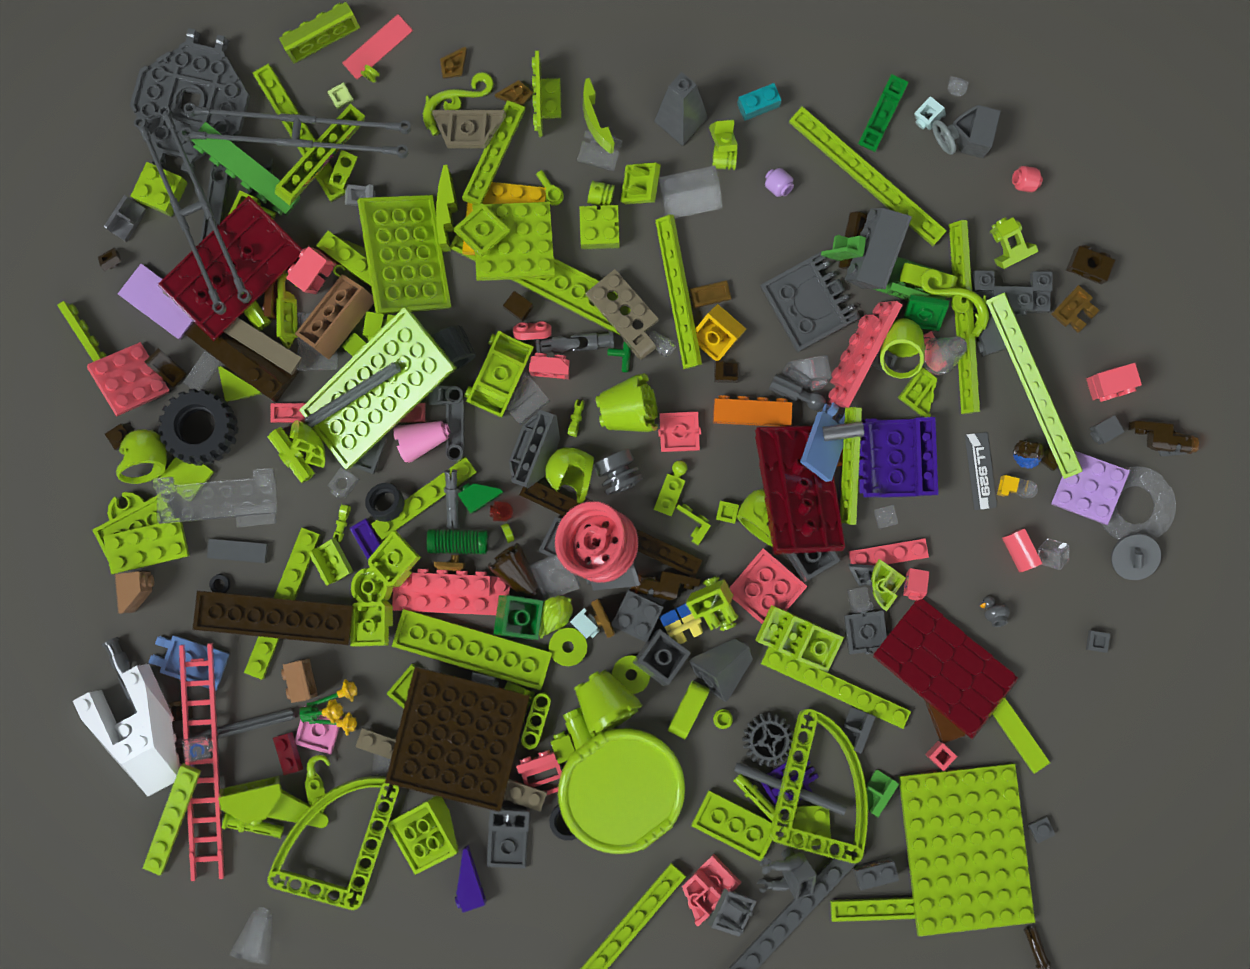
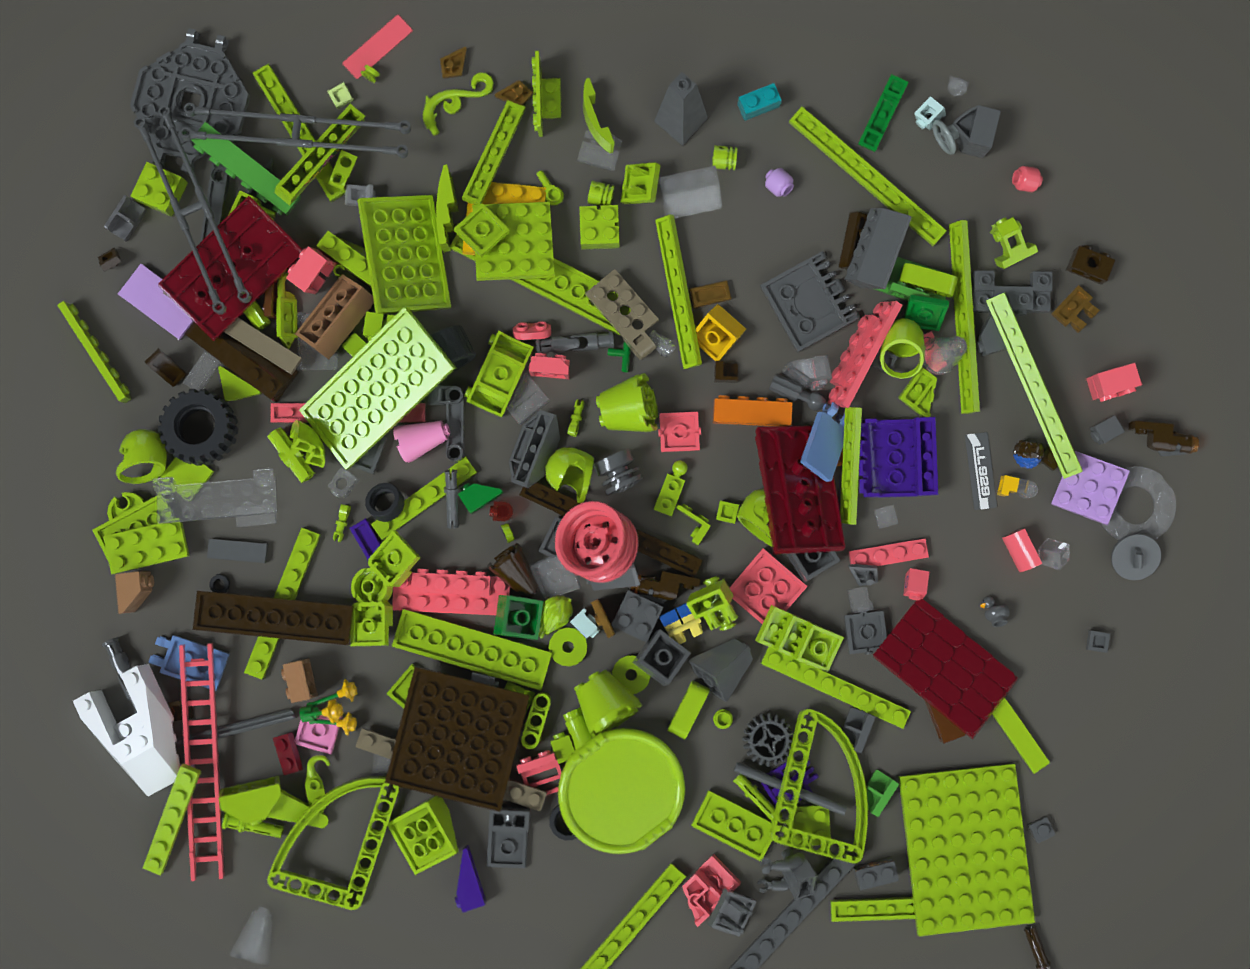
(116, 435): dark brown plate -> none
(127, 379): coral plate -> none
(197, 748): clear brick -> none
(319, 32): lime slope -> none
(331, 562): lime bracket -> none
(353, 394): dark grey axle -> none
(433, 538): green piece -> none
(453, 565): pearl gold piece -> none
(468, 127): dark tan wing -> none
(518, 306): dark brown panel -> none
(723, 135): lime slope -> none
(843, 431): flat silver piece -> none
(846, 248): bright green panel -> none
(885, 584): lime brick -> none
(941, 755): coral brick -> none
(959, 293): lime plant -> none

